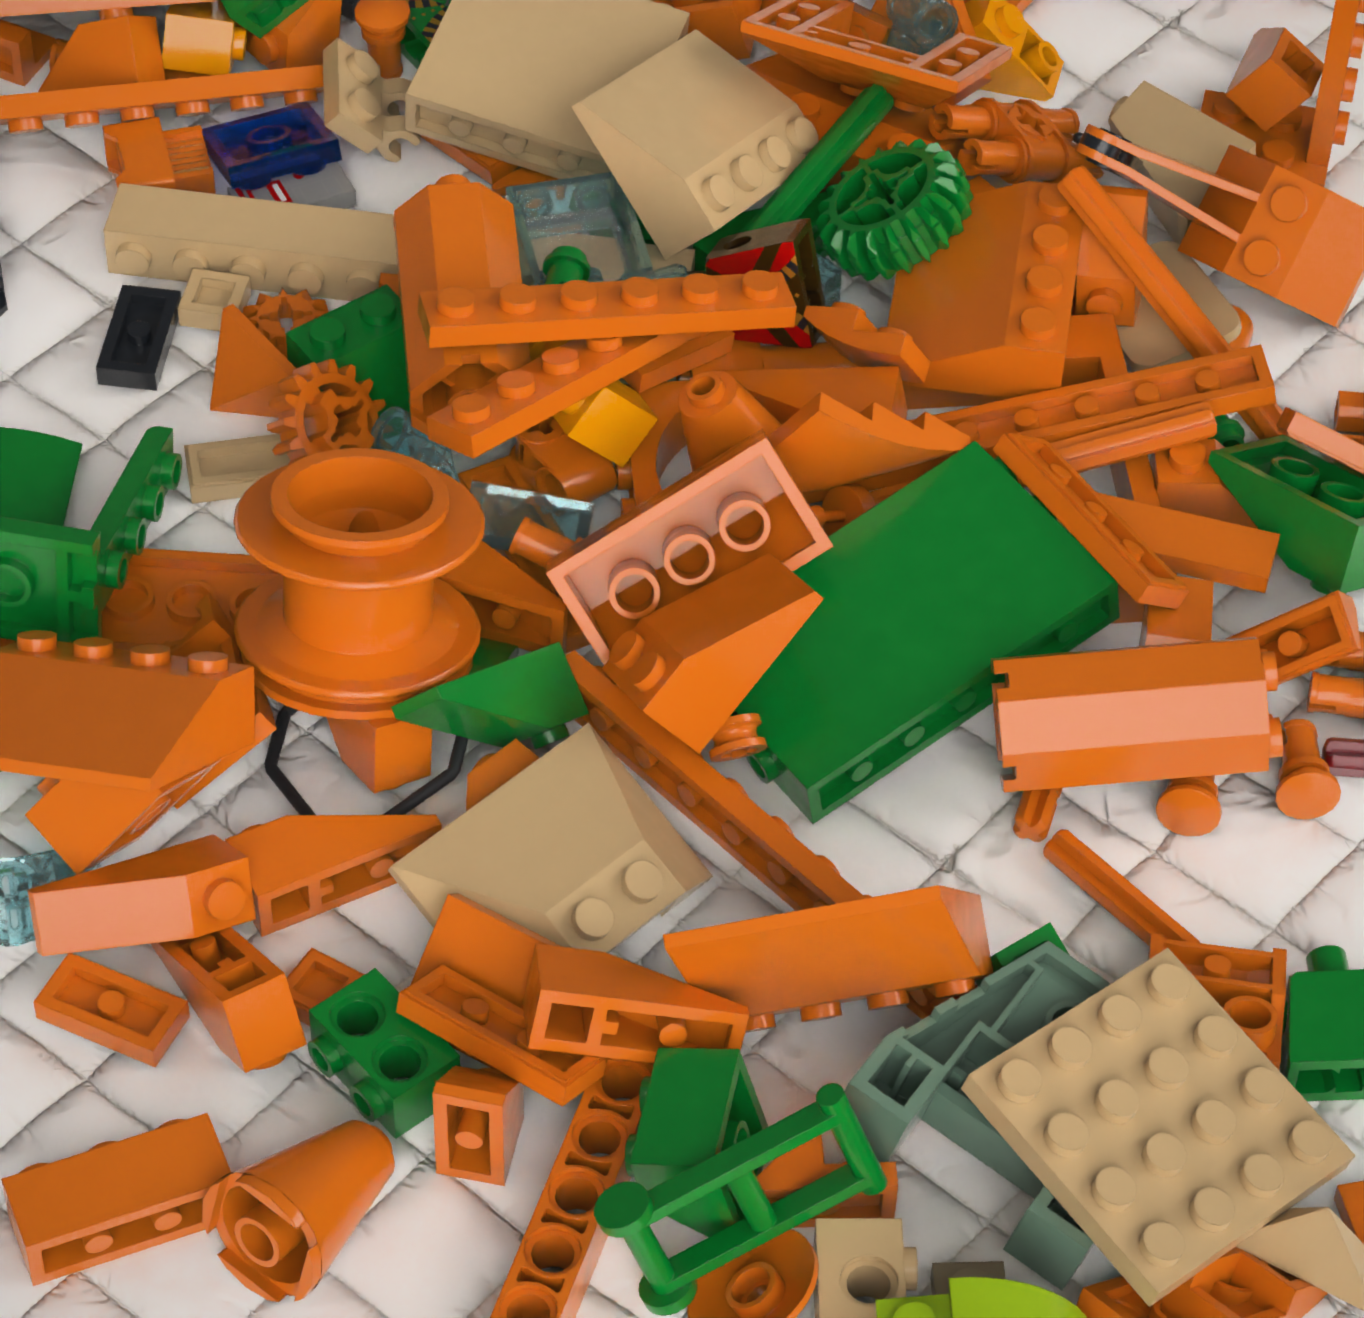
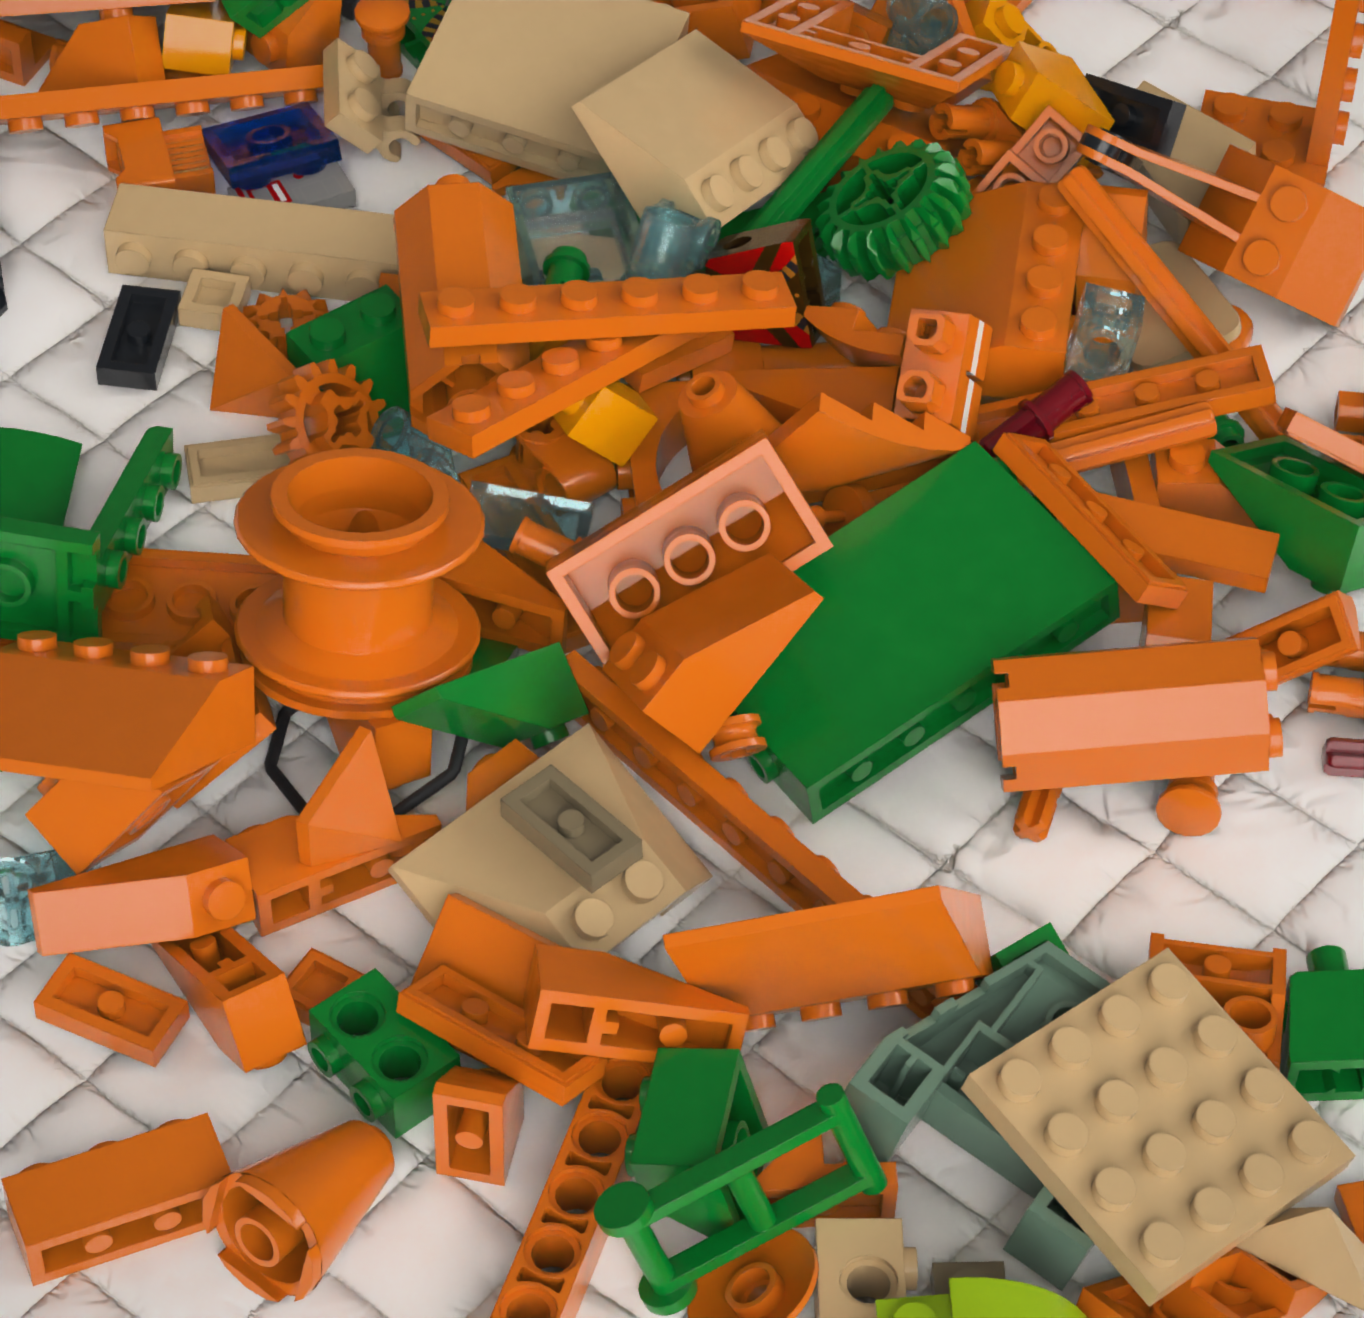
(349, 808): none -> orange slope
(571, 828): none -> dark tan plate
(671, 242): none -> clear light blue piece
(940, 366): none -> orange hips
(1039, 78): none -> light orange slope
(1040, 155): none -> orange slope
(1045, 411): none -> dark red axle
(1108, 315): none -> clear light blue brick
(1111, 889): orange axle -> none
(1139, 115): none -> black plate
(1273, 77): orange slope -> none
(1305, 780): orange pin -> none

